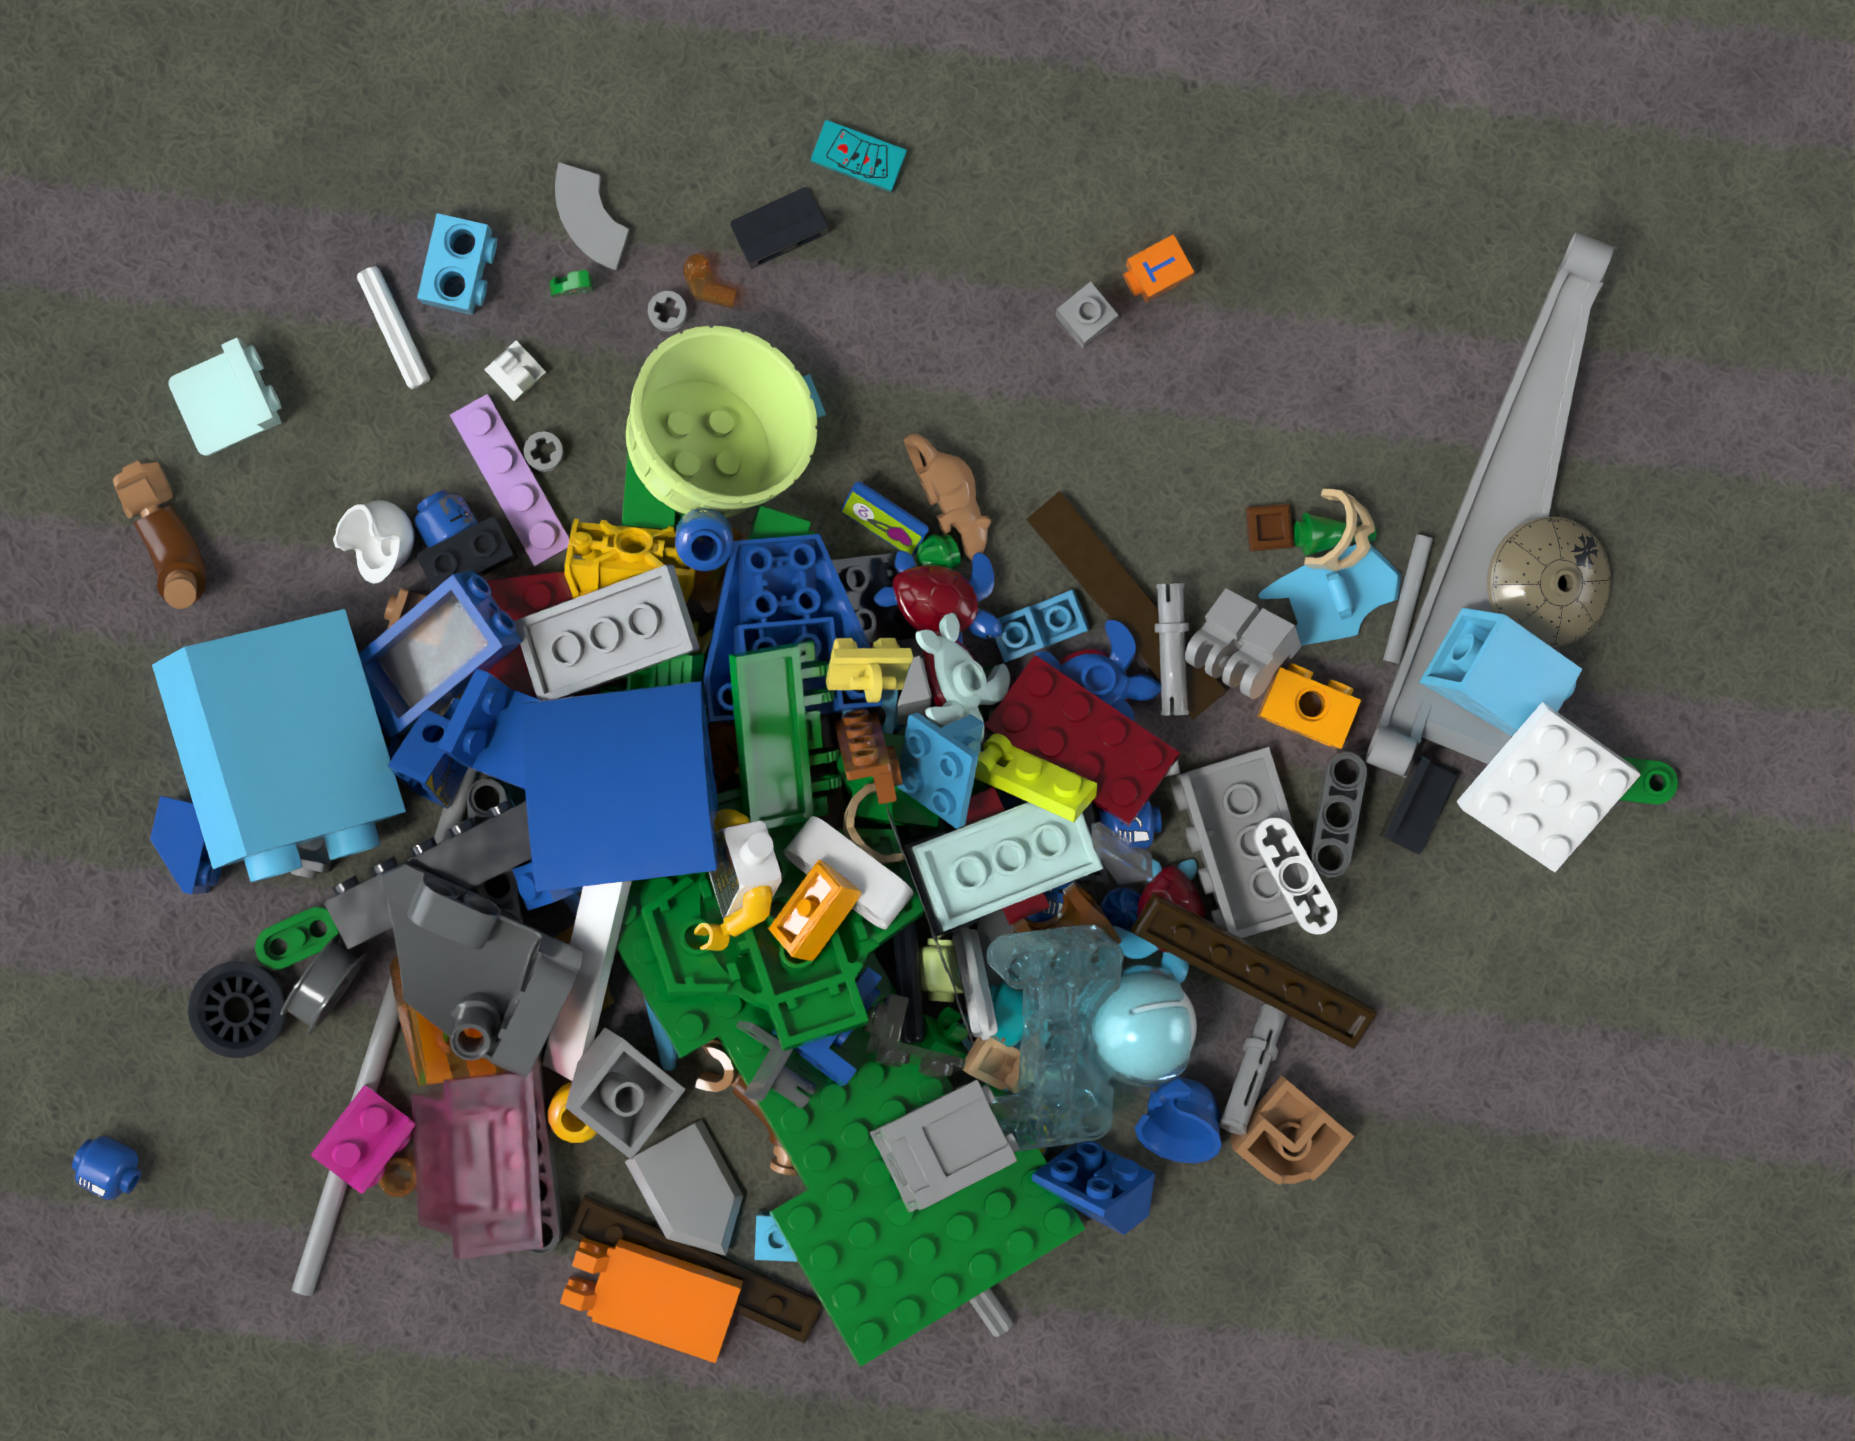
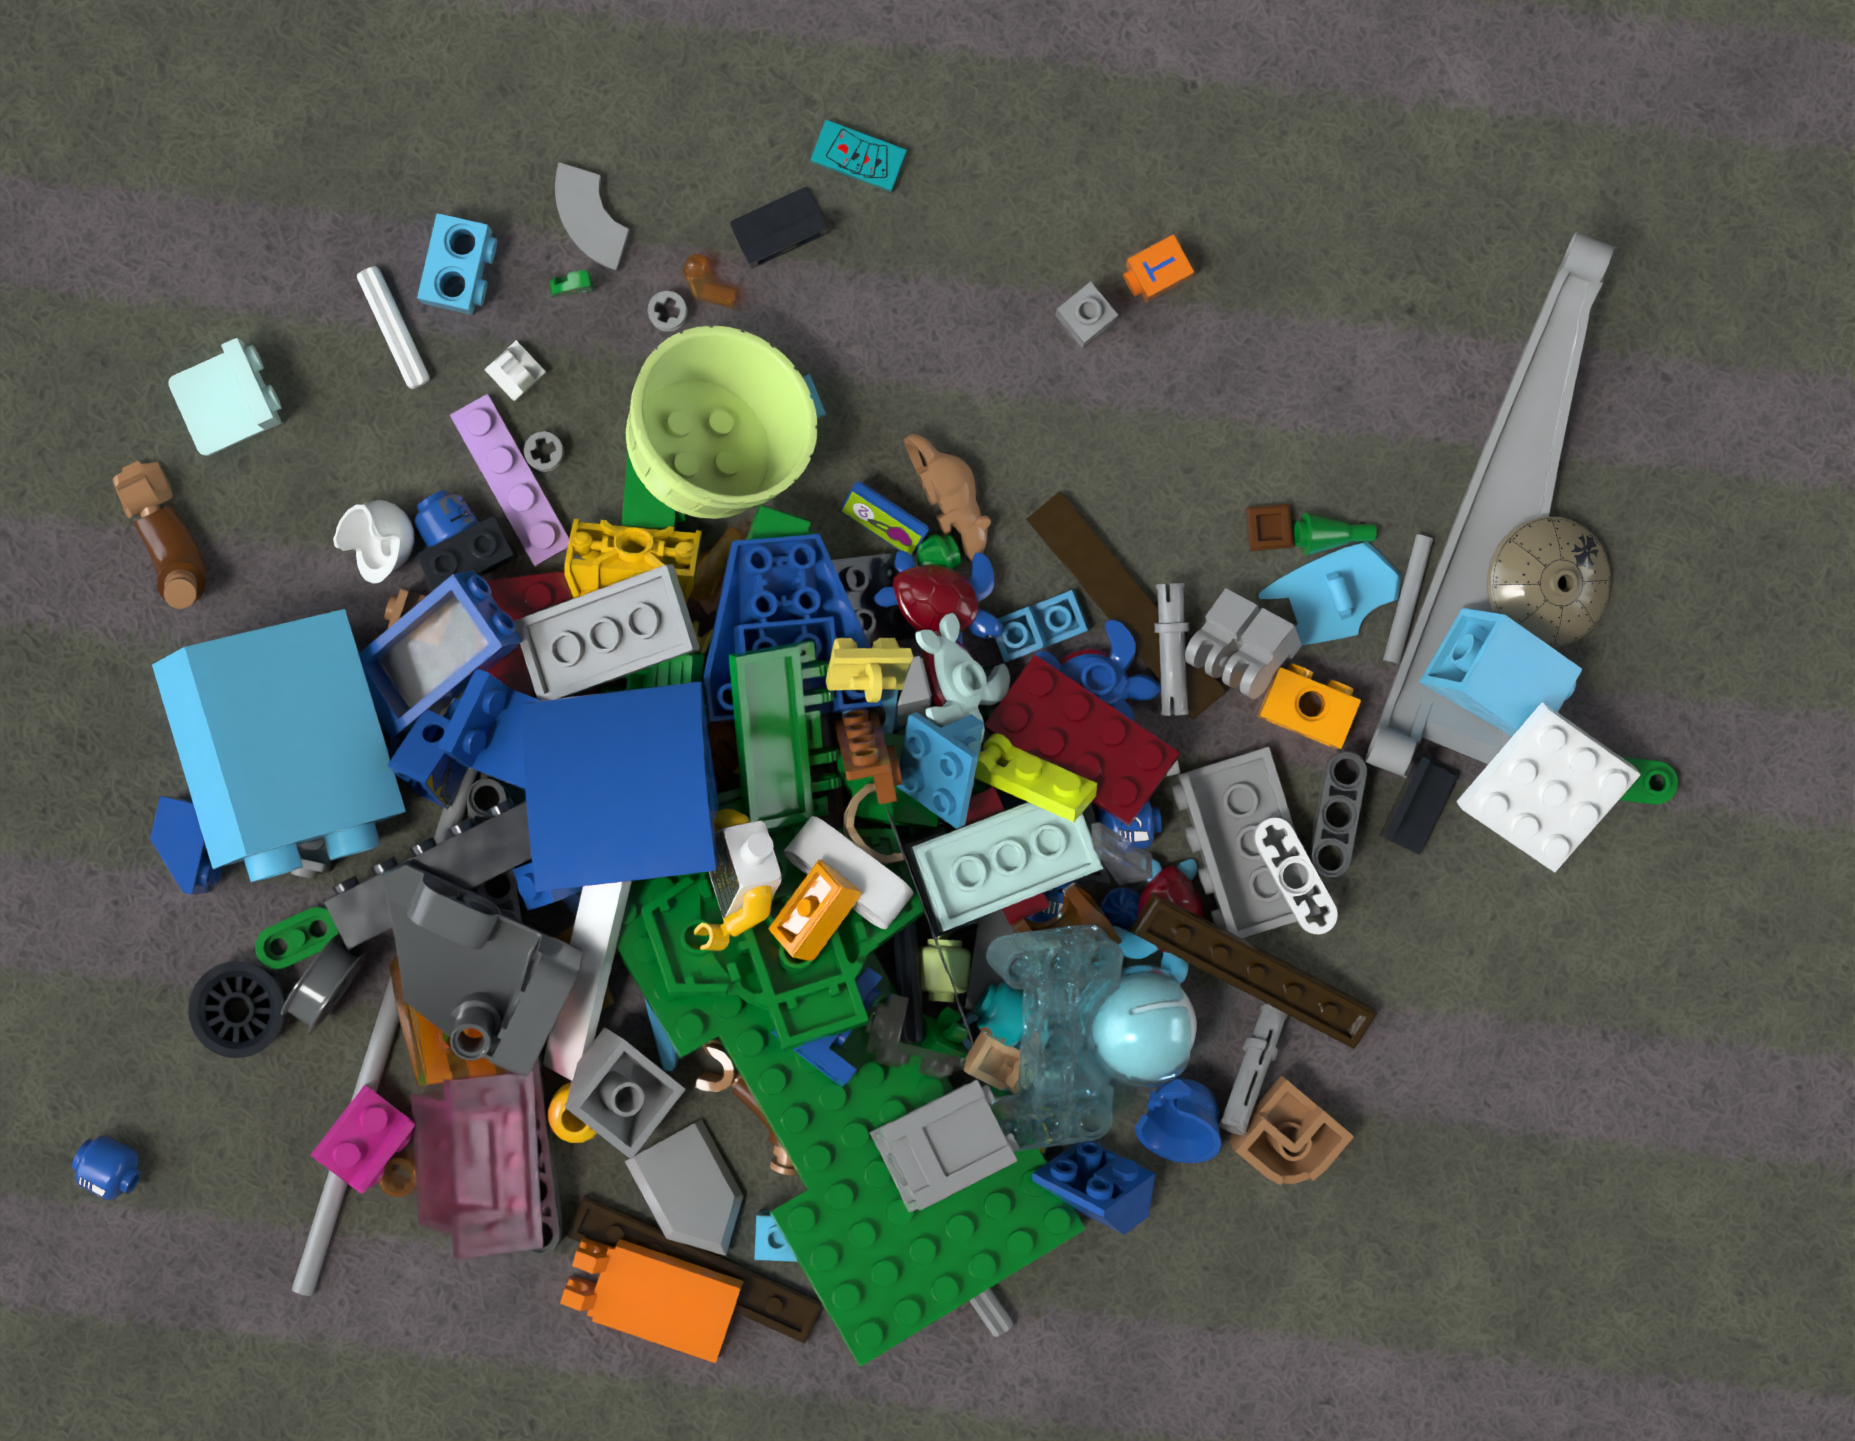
(704, 552): blue head -> none
(773, 1072): dark grey bracket -> none
(975, 983): white axle -> none
(1331, 560): tan helmet -> none

